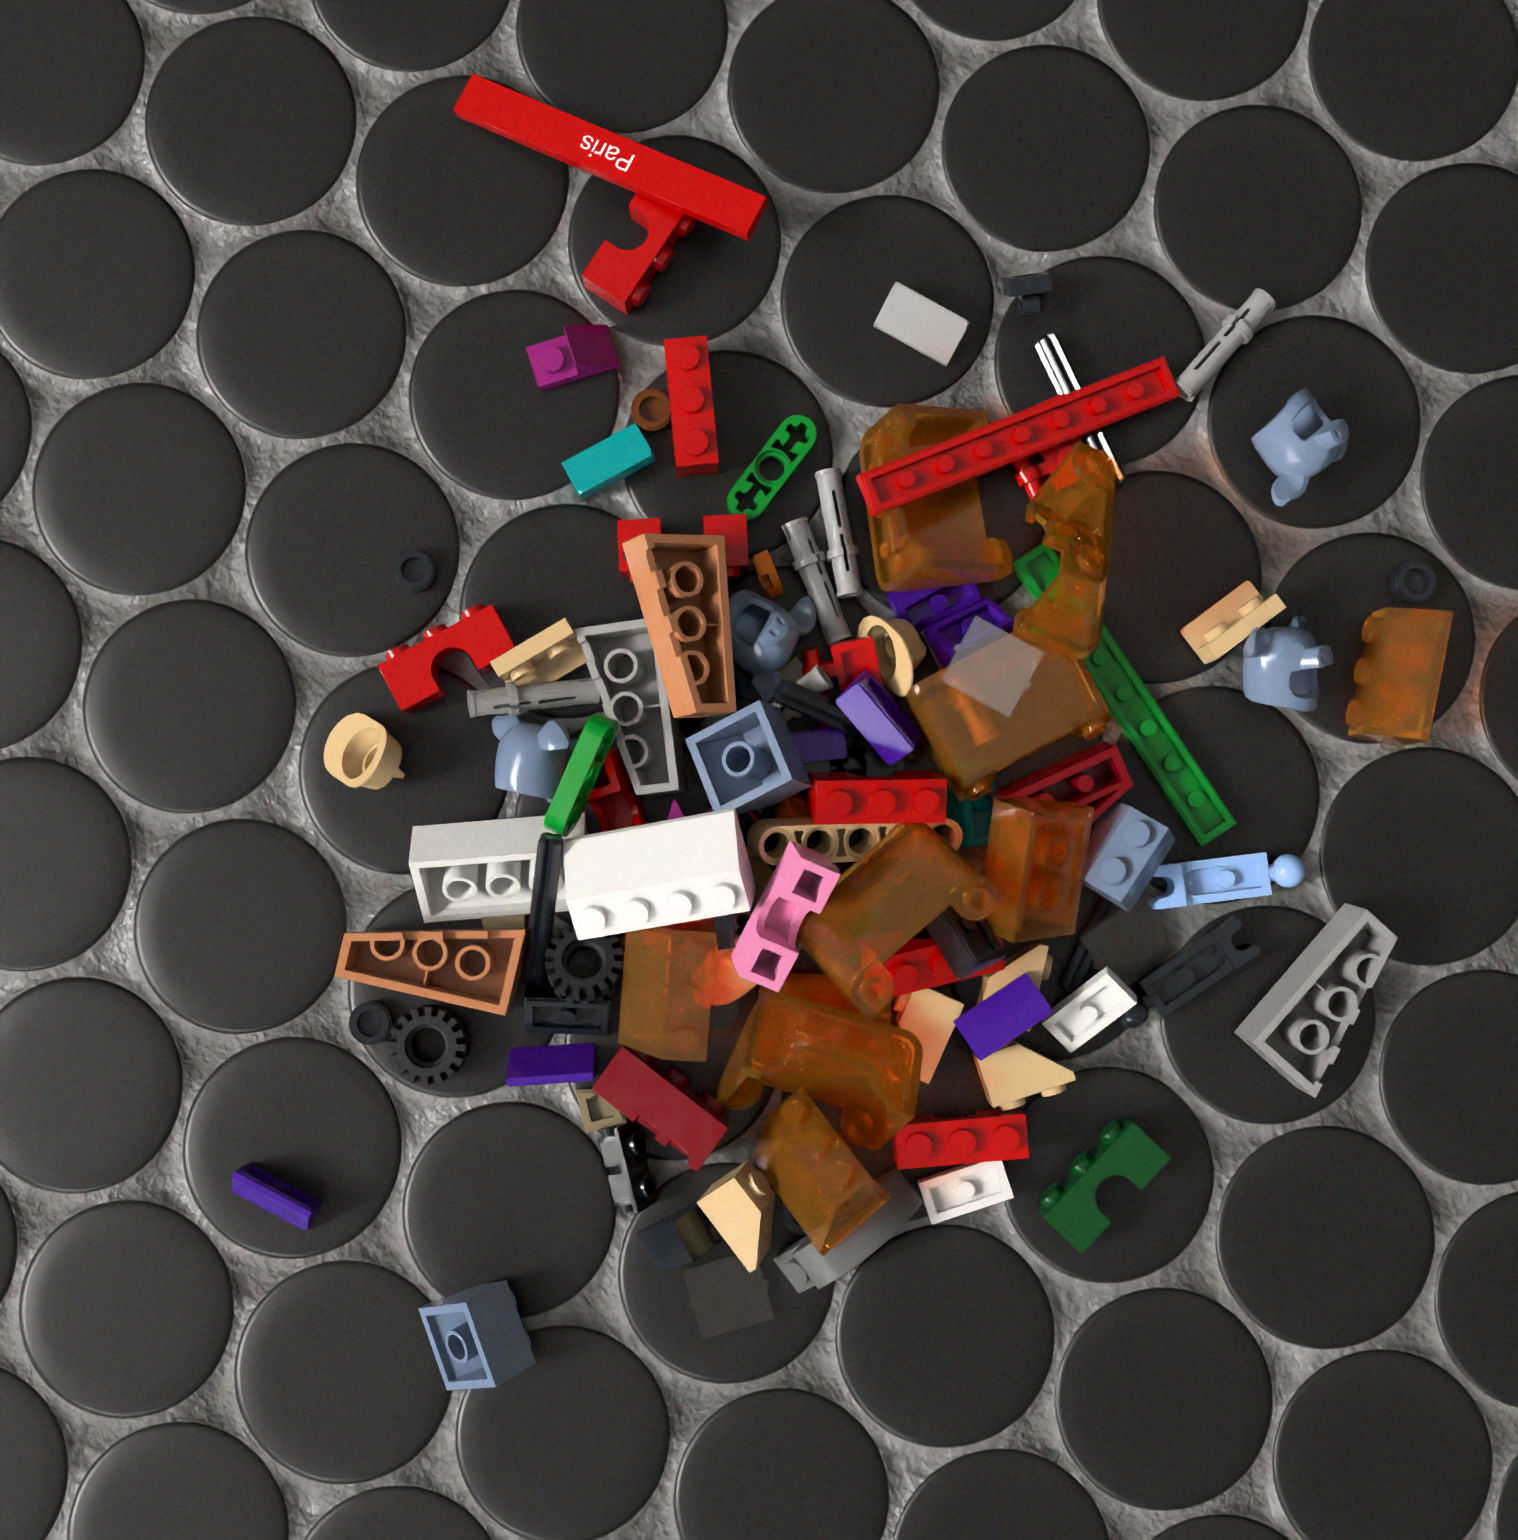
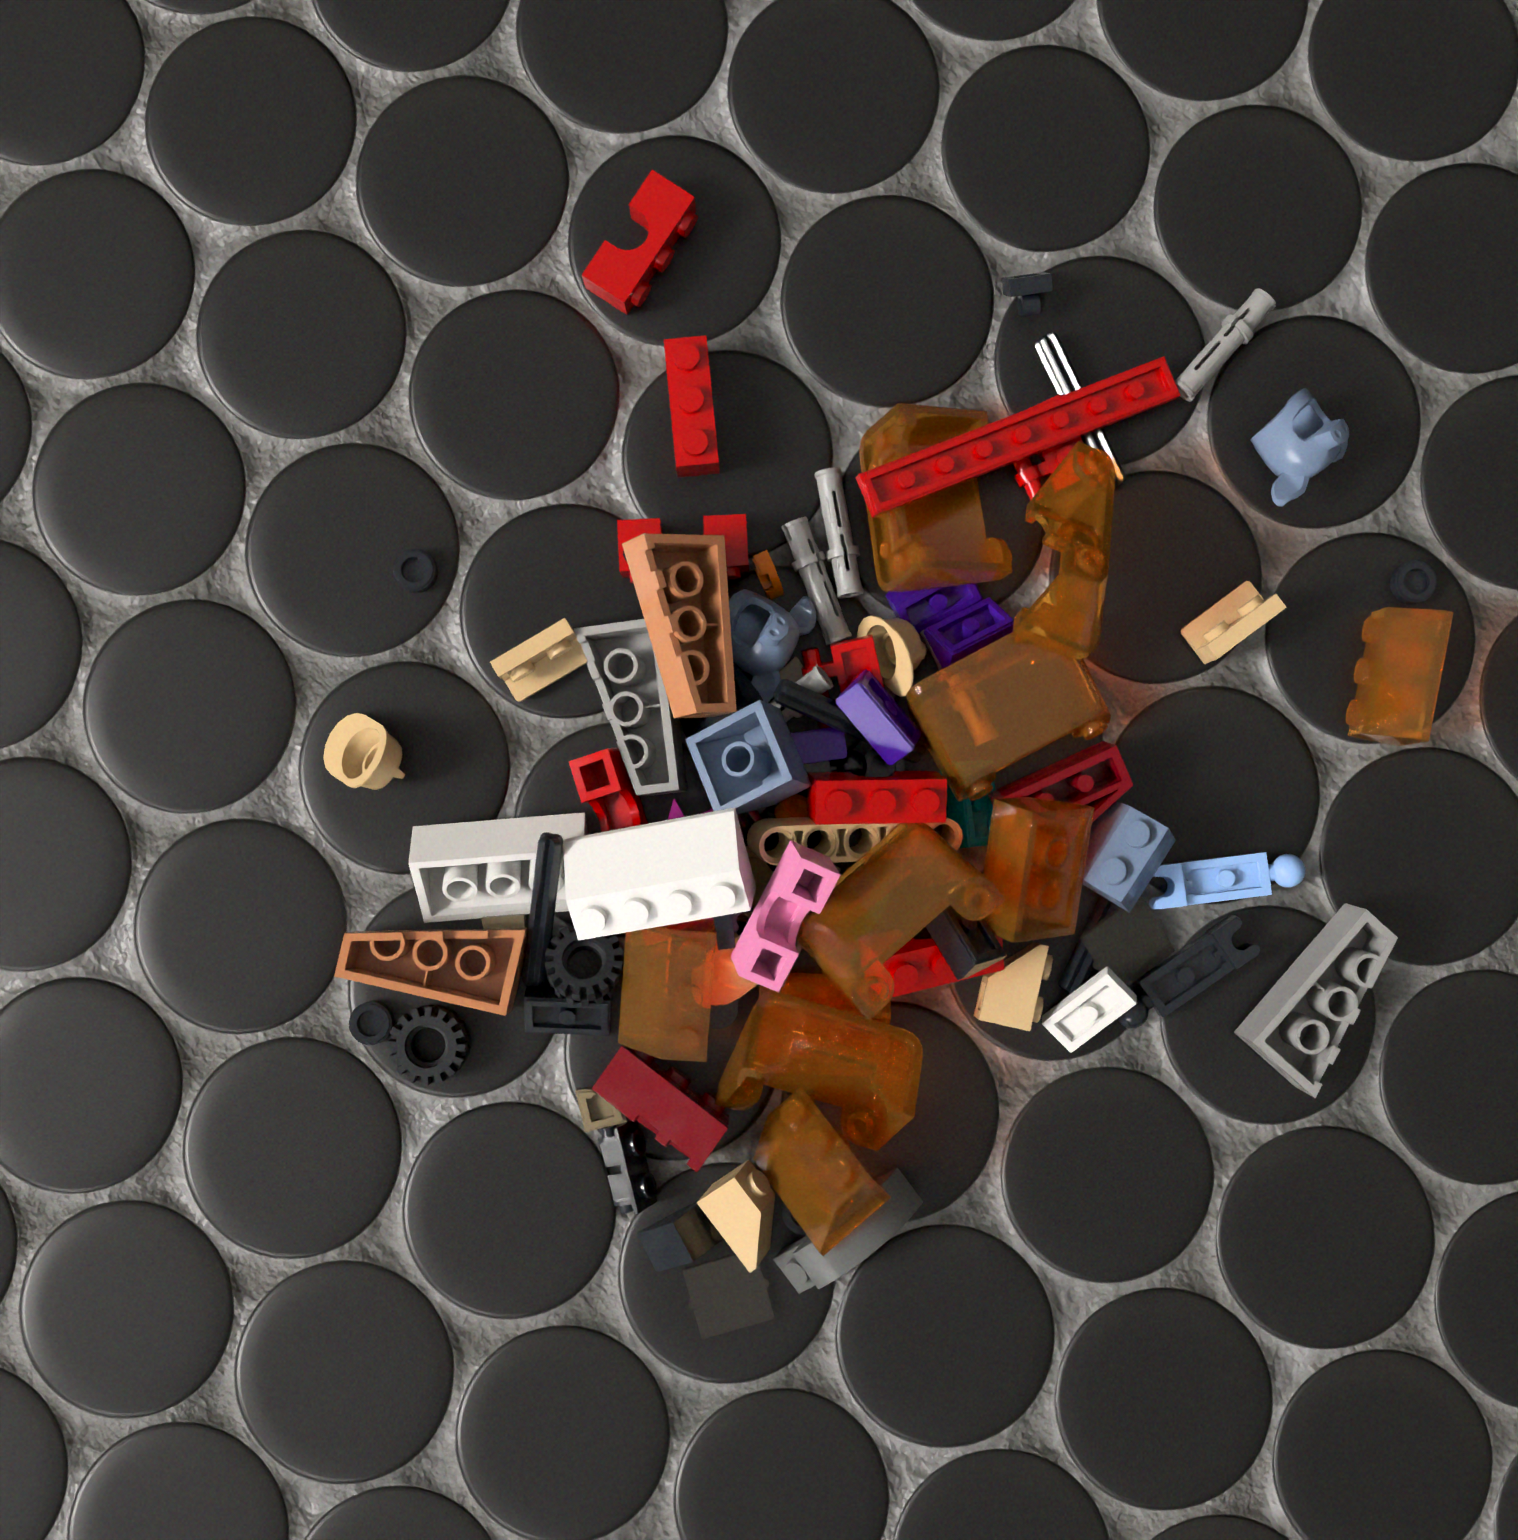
(275, 1196): dark purple slope -> none
(414, 670): red arch -> none
(477, 1337): sand blue slope -> none
(520, 698): light grey pin -> none
(531, 756): sand blue piece -> none
(551, 1064): dark purple slope -> none
(574, 356): magenta slope -> none
(581, 774): green beam -> none
(608, 461): teal slope -> none
(611, 157): red tile -> none
(651, 411): reddish brown tile -> none
(782, 438): green beam -> none
(921, 323): slope -> none
(930, 1019): tan slope -> none
(961, 1140): red arch -> none
(964, 1189): white plate -> none
(992, 666): clear piece -> none
(1003, 1016): dark purple slope -> none
(1018, 1073): tan slope -> none
(1072, 1204): dark green arch -> none
(1140, 718): green tile -> none
(1284, 662): sand blue piece -> none

